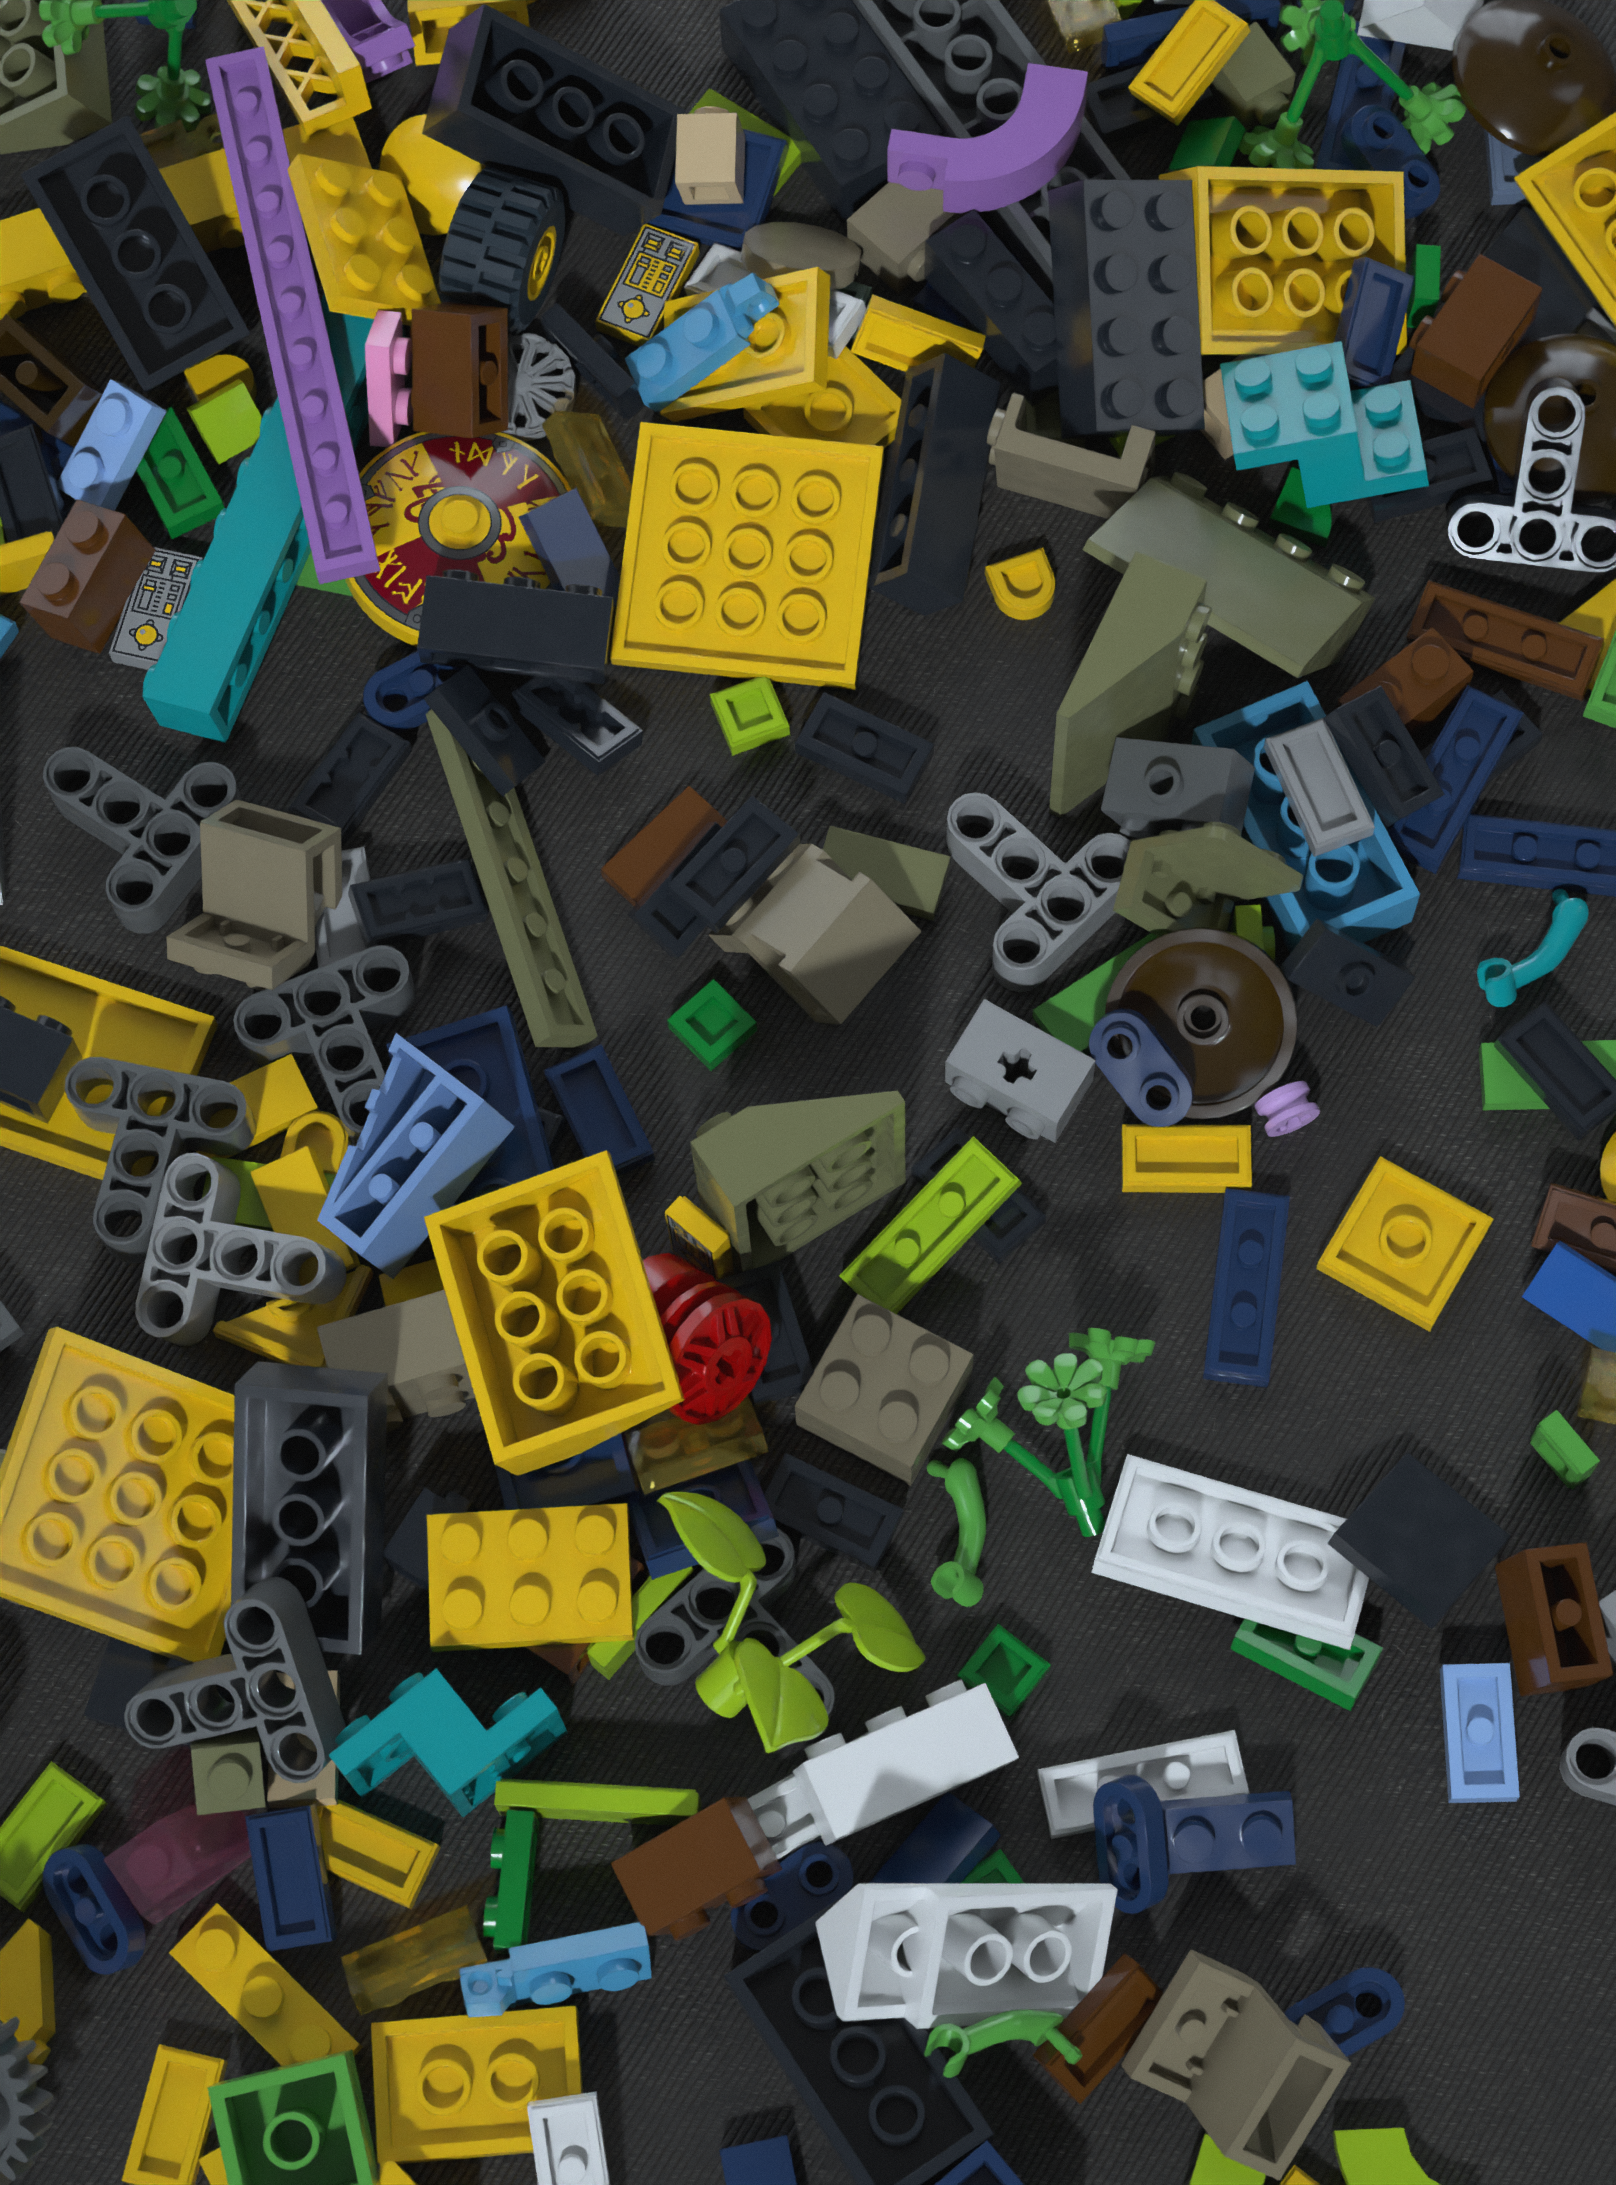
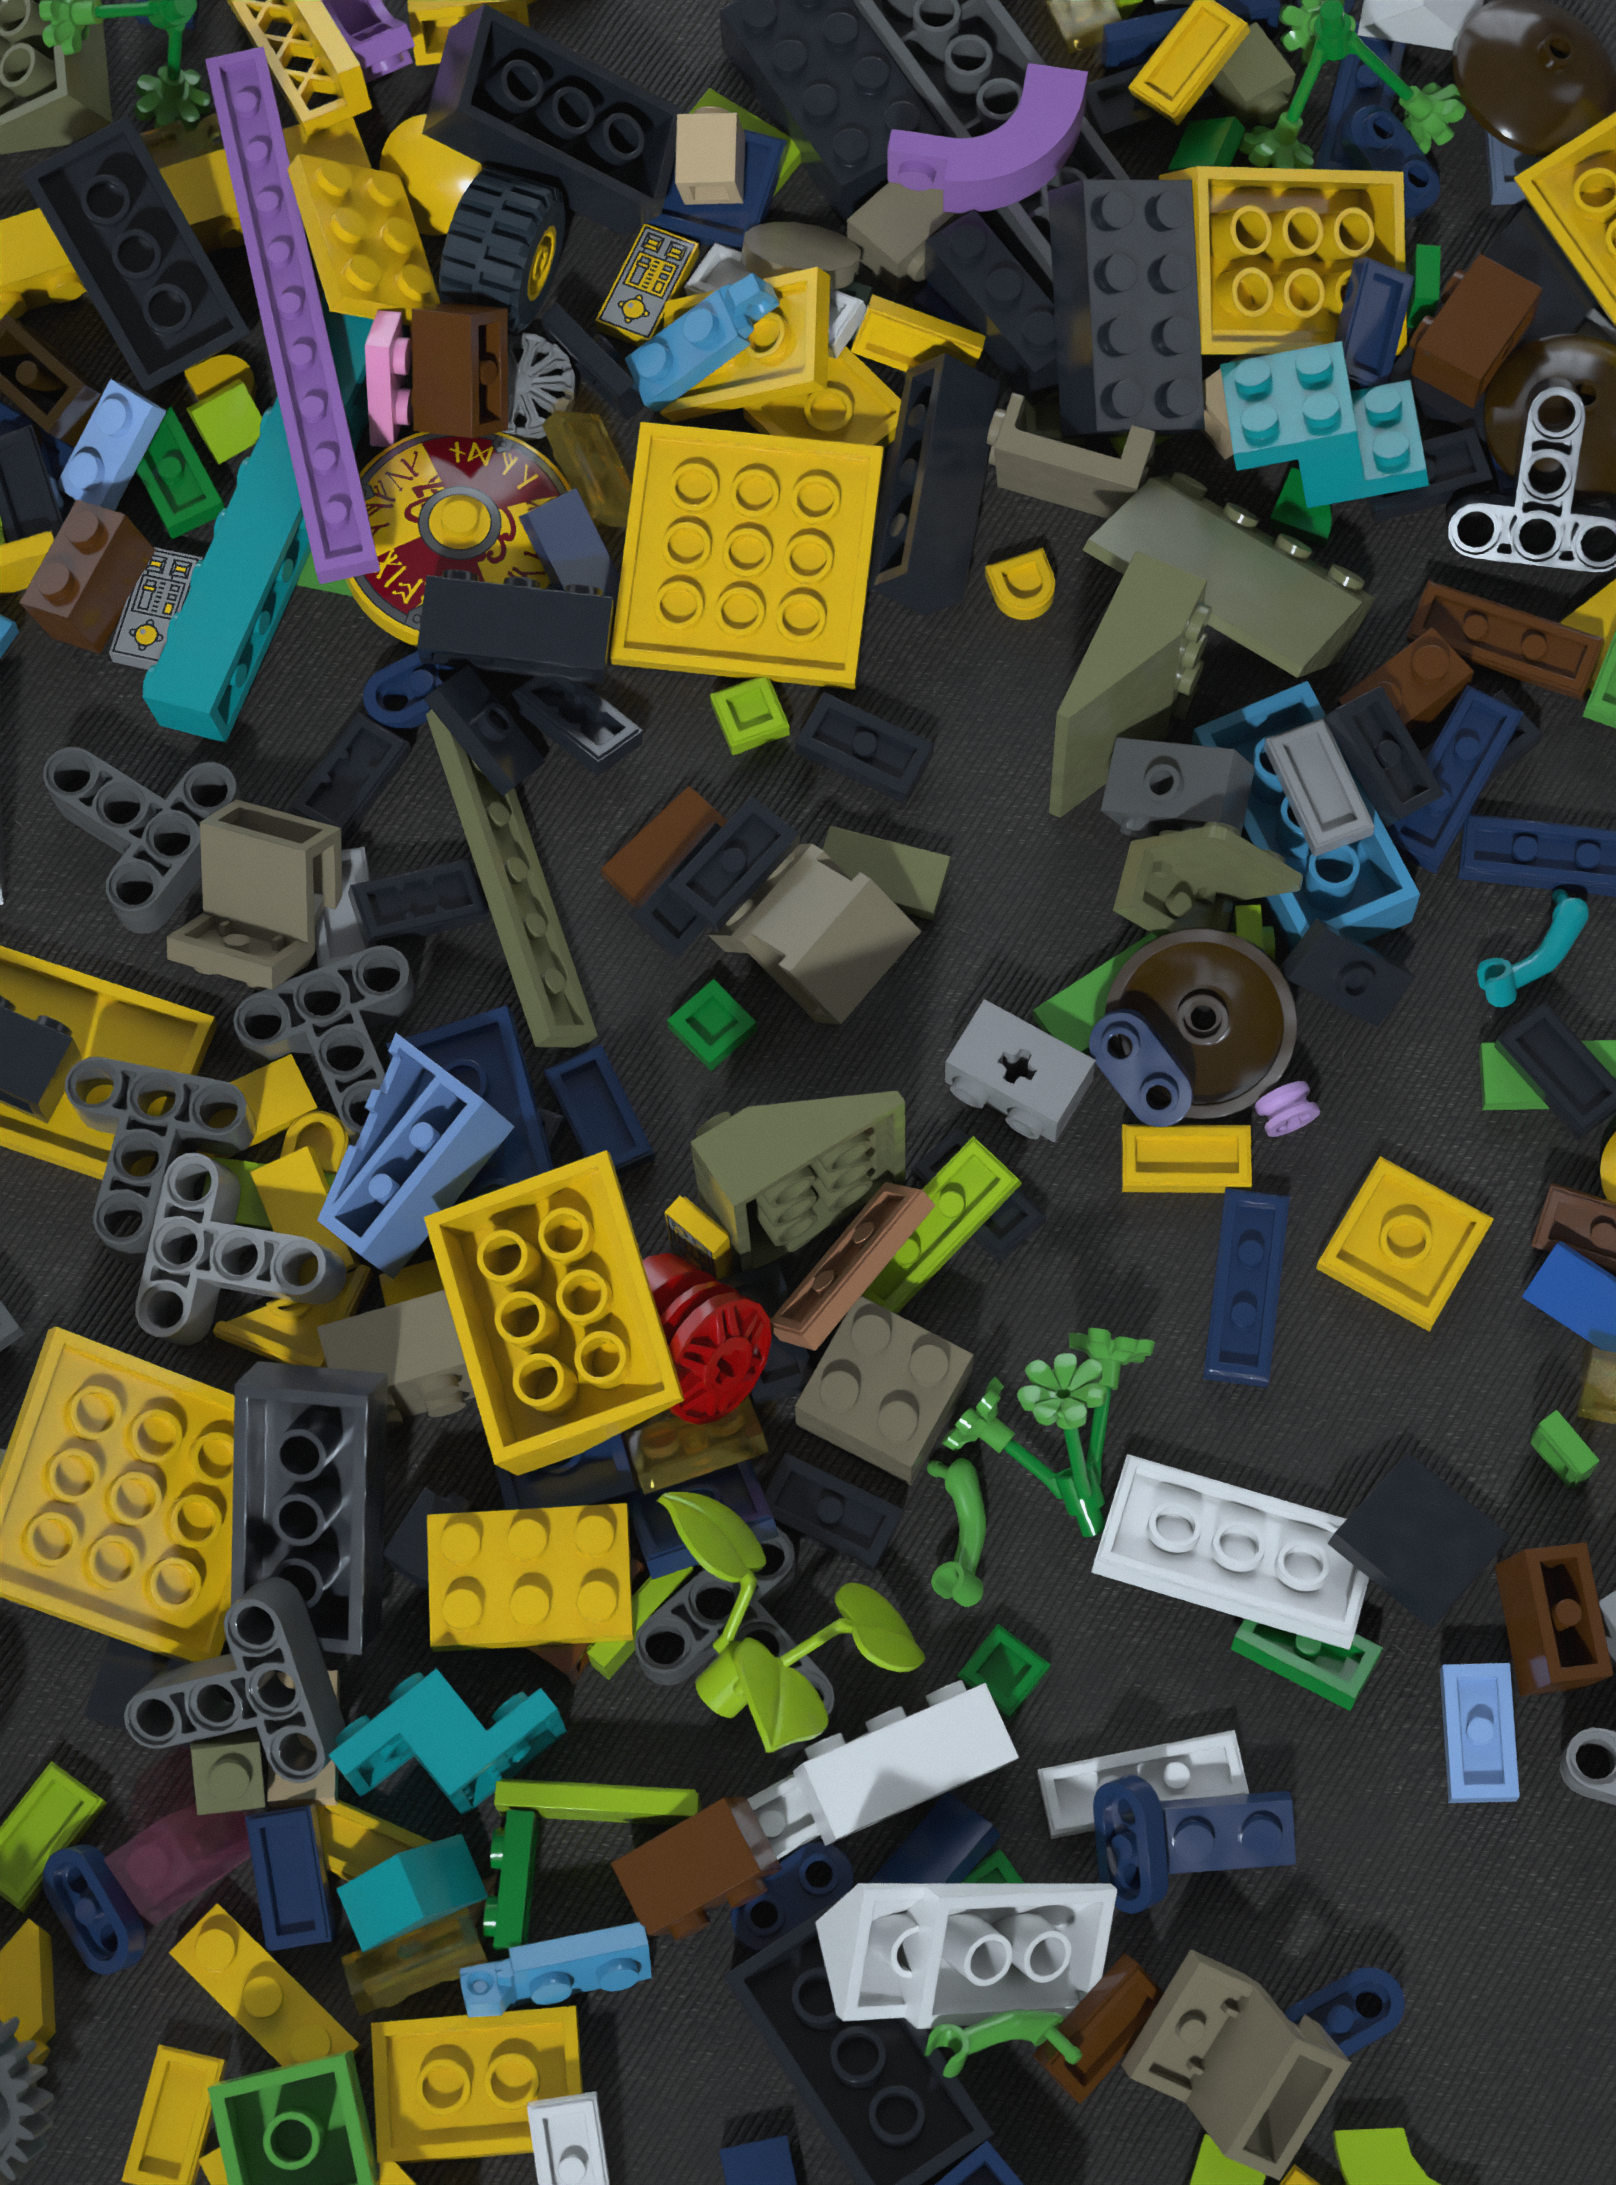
(411, 1891): none -> teal slope
(850, 1265): none -> nougat tile
(1034, 897): light grey beam -> none

